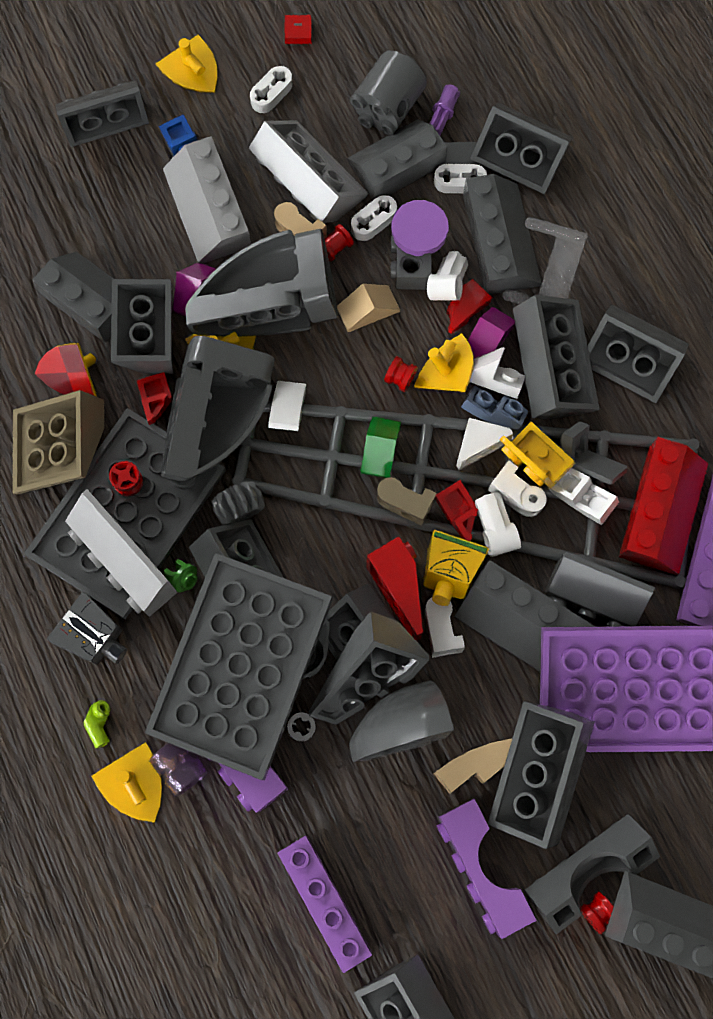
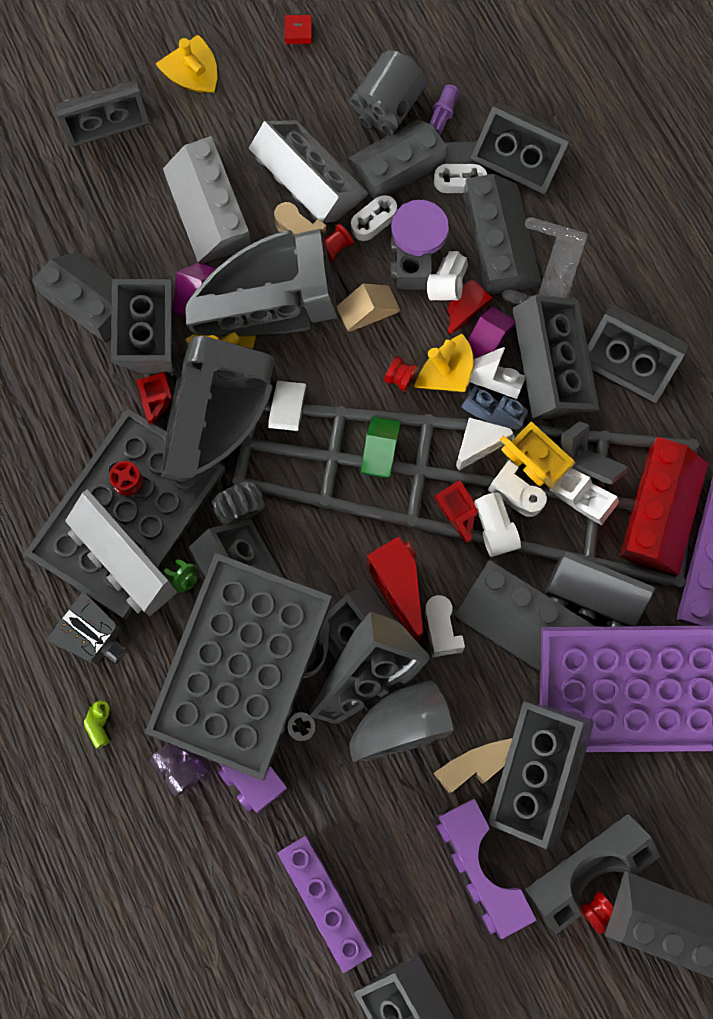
(55, 440): dark tan slope -> none
(66, 369): shield -> none
(132, 784): yellow shield -> none
(177, 133): blue bracket -> none
(274, 91): white beam -> none
(405, 501): dark tan leg -> none
(452, 566): yellow torso -> none

